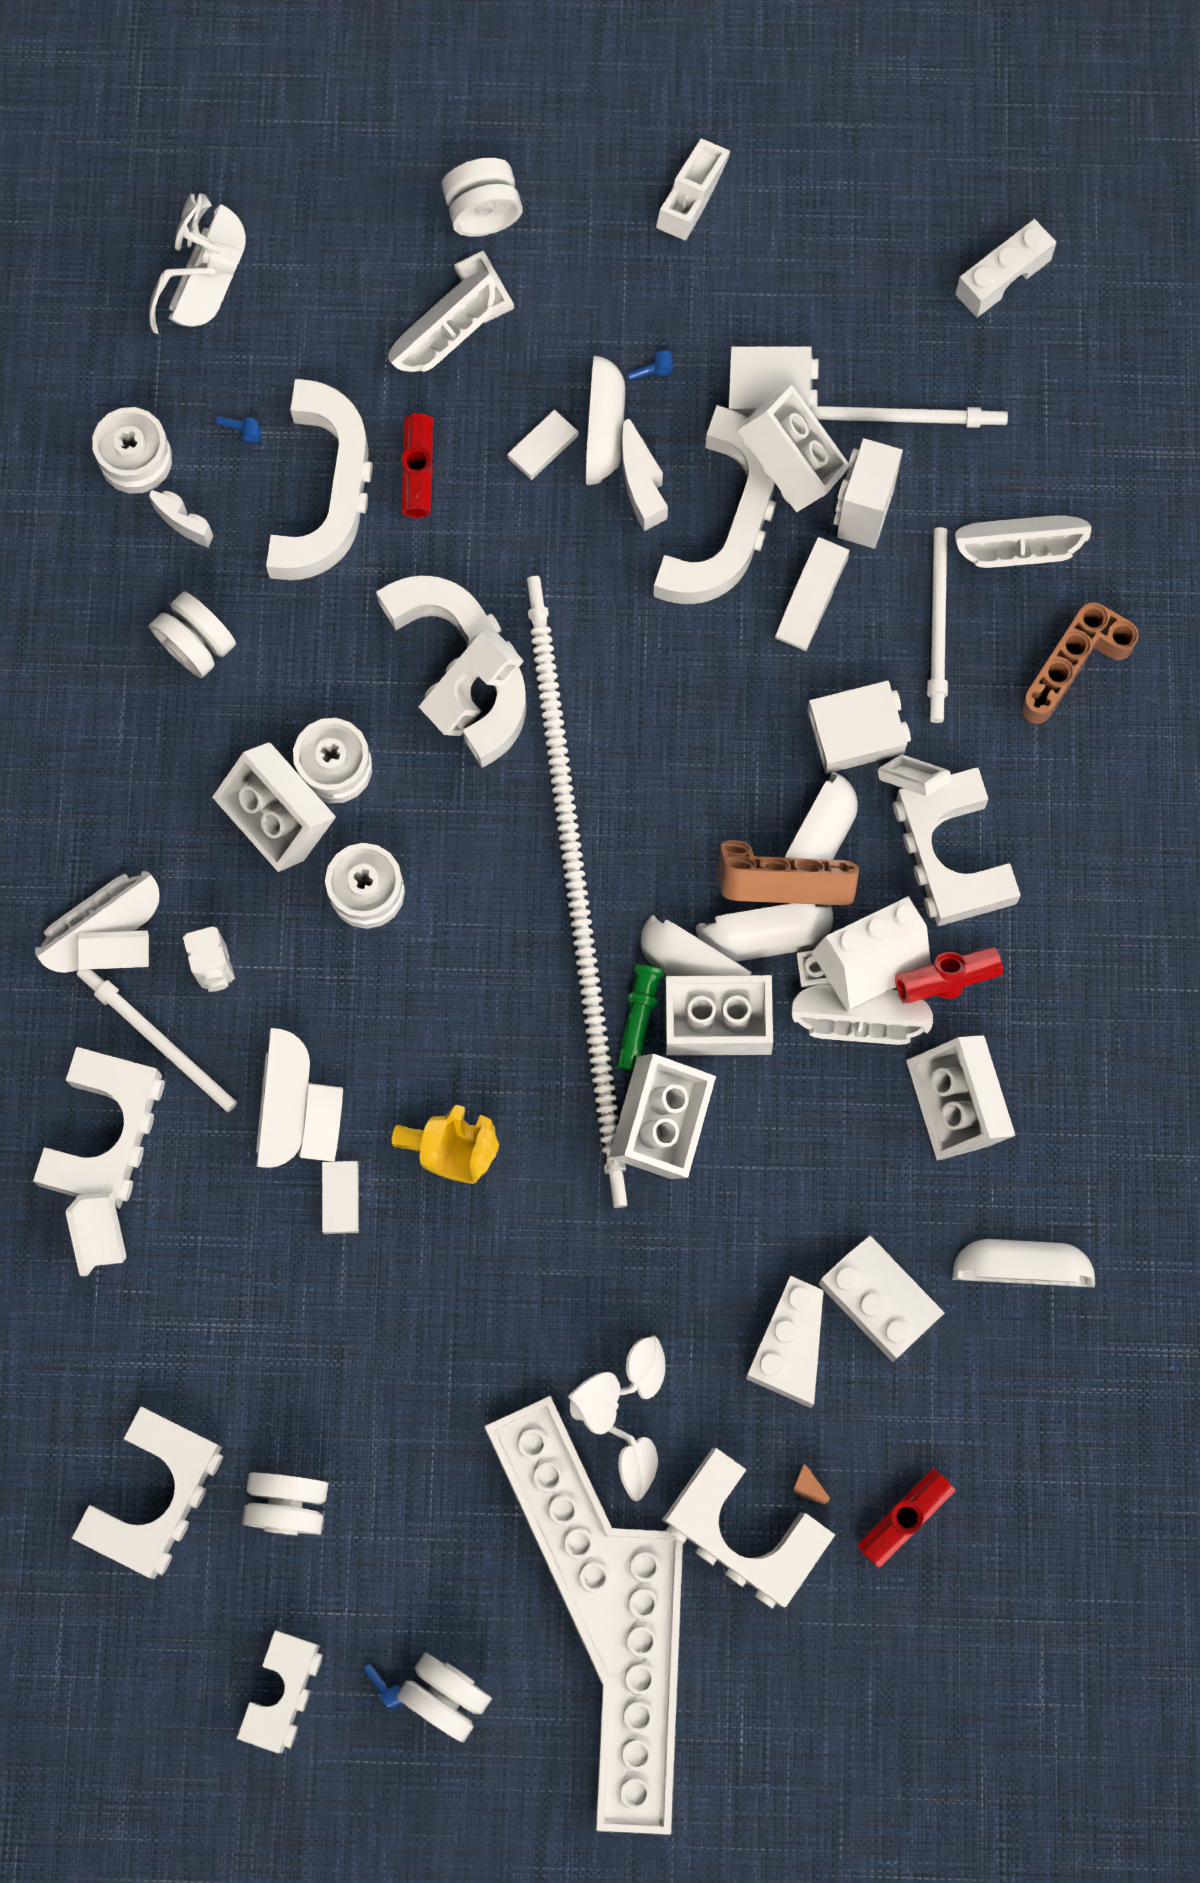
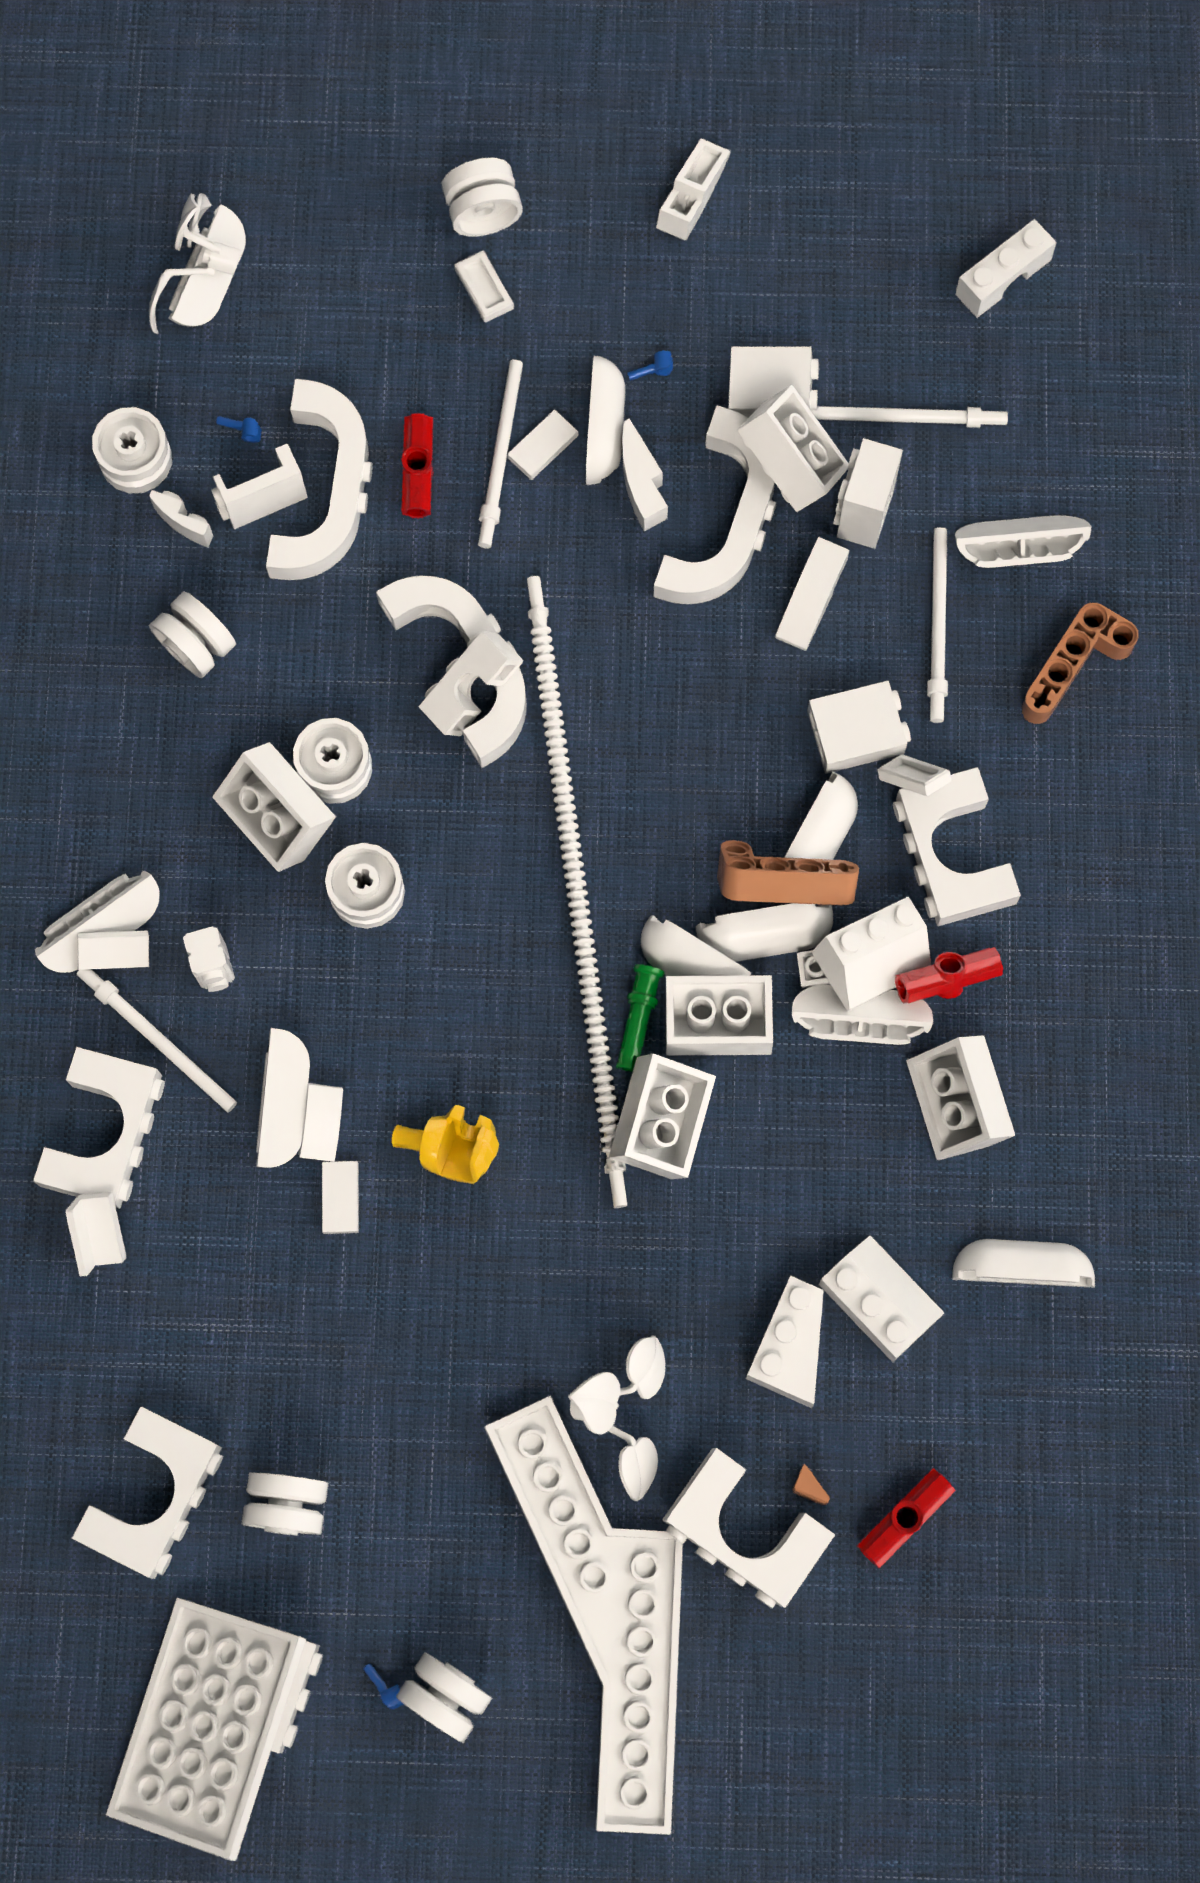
(206, 1728): none -> white plate
(262, 494): none -> white panel
(445, 324): white brick -> none
(490, 511): none -> white bar

